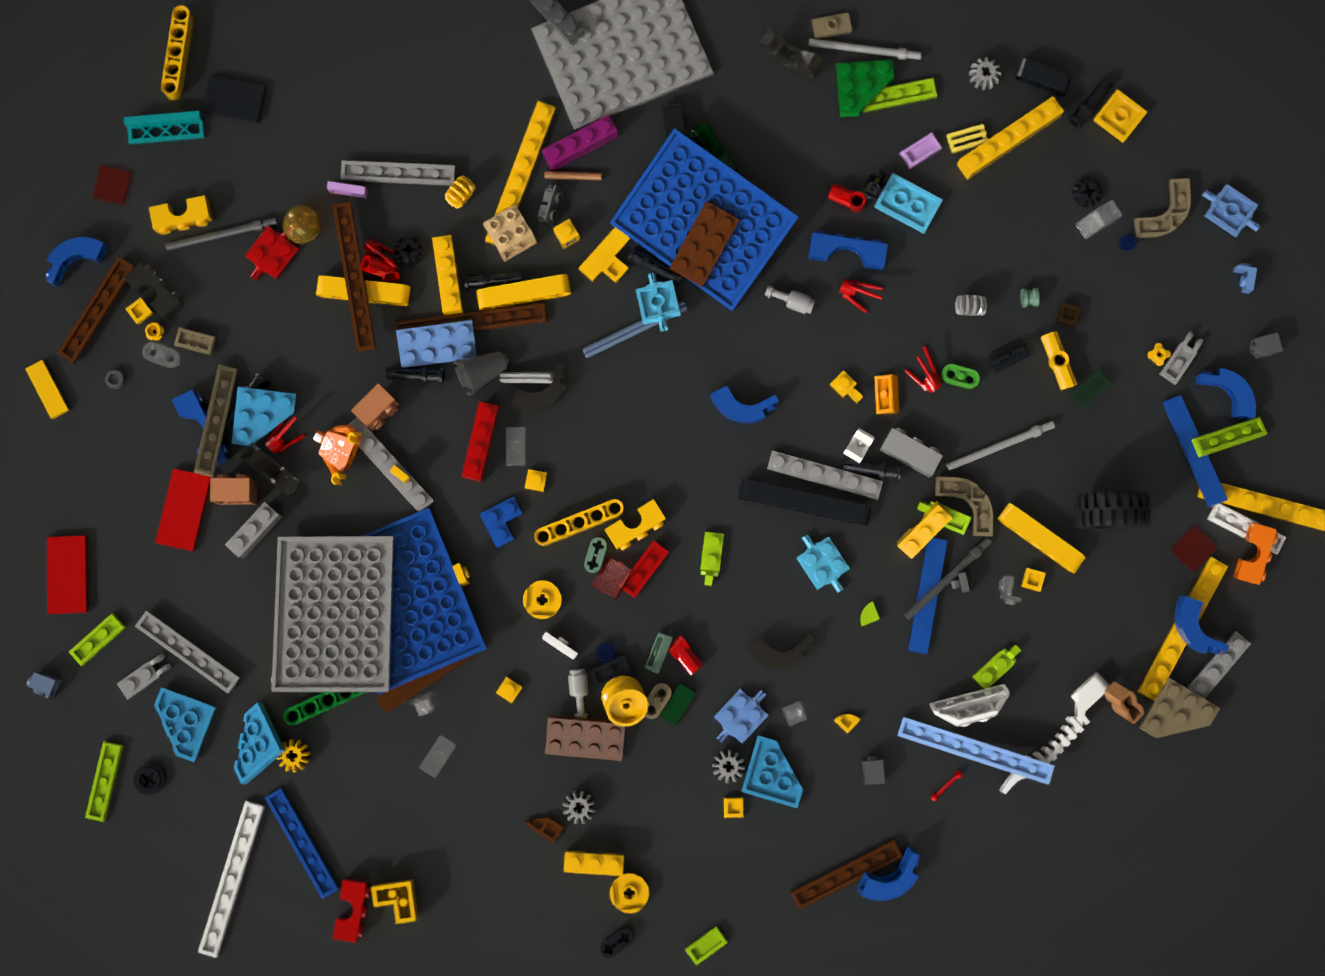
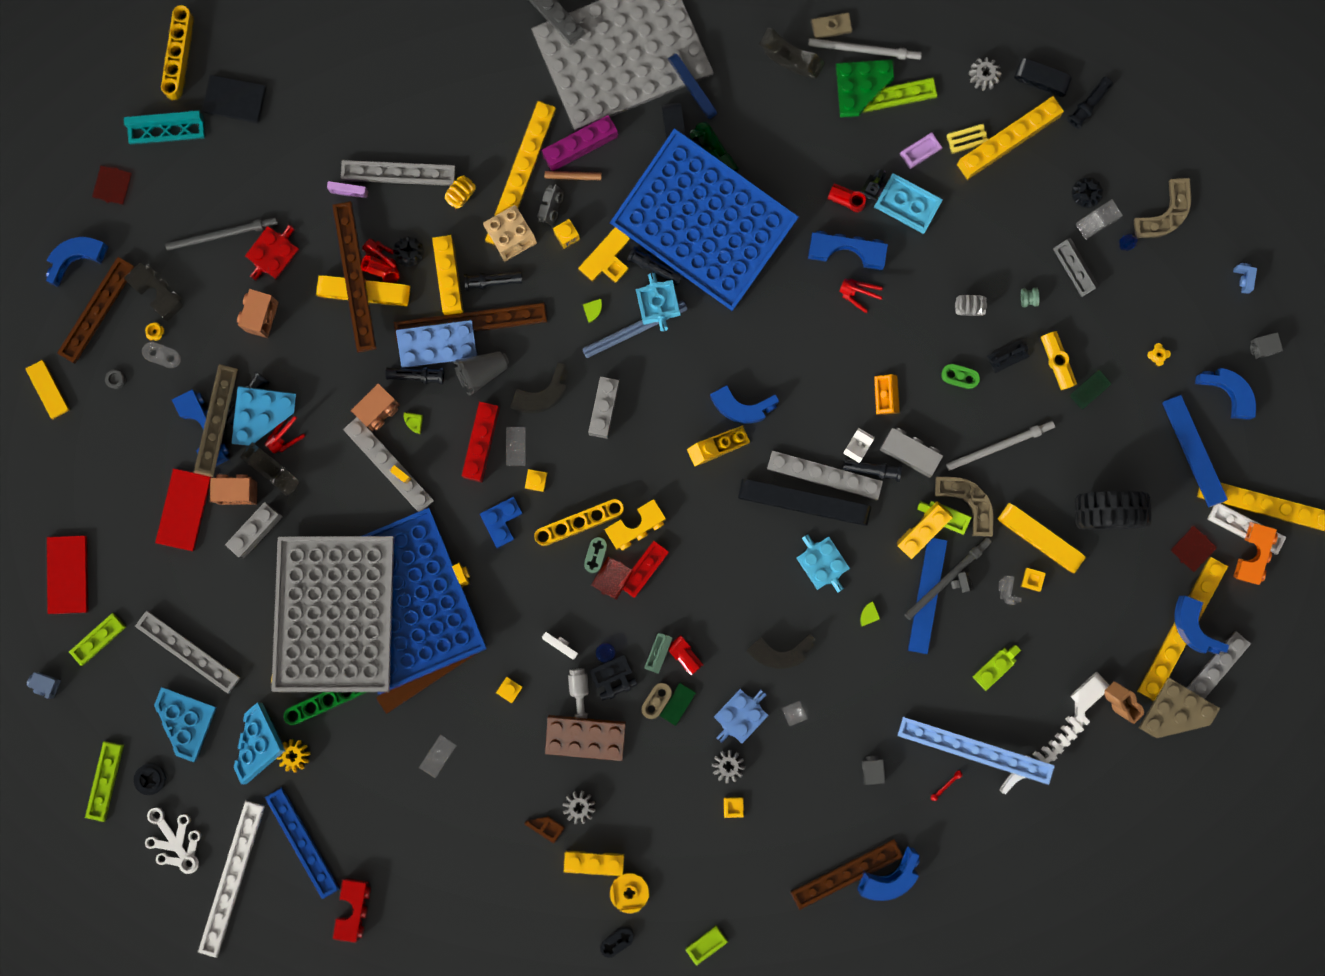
(139, 311): yellow plate -> none
(142, 677): light grey hinge -> none
(175, 842): none -> white plant
(195, 341): dark tan plate -> none
(197, 213): yellow arch -> none
(257, 313): none -> nougat brick
(301, 224): clear yellow cylinder -> none
(338, 449): torso -> none
(401, 895): yellow brick -> none
(414, 422): none -> lime tile
(423, 703): clear piece -> none
(523, 292): yellow beam -> none
(526, 377): light grey axle -> none
(549, 608): yellow plate -> none
(592, 310): none -> lime tile
(603, 407): none -> light grey brick
(624, 701): yellow wheel -> none
(692, 85): none -> dark blue beam
(704, 244): reddish brown plate -> none
(711, 556): lime hinge -> none
(718, 445): none -> yellow slope
(771, 775): dark azure plate -> none
(795, 300): light grey piece -> none
(844, 385): yellow plate -> none
(847, 721): yellow tile -> none
(932, 382): red plant -> none
(972, 706): white wedge -> none
(1068, 314): dark brown plate -> none
(1076, 267): none -> dark grey plate
(1120, 116): yellow plate -> none
(1180, 359): light grey hinge -> none
(1229, 437): lime tile -> none
(1231, 210): medium blue plate -> none

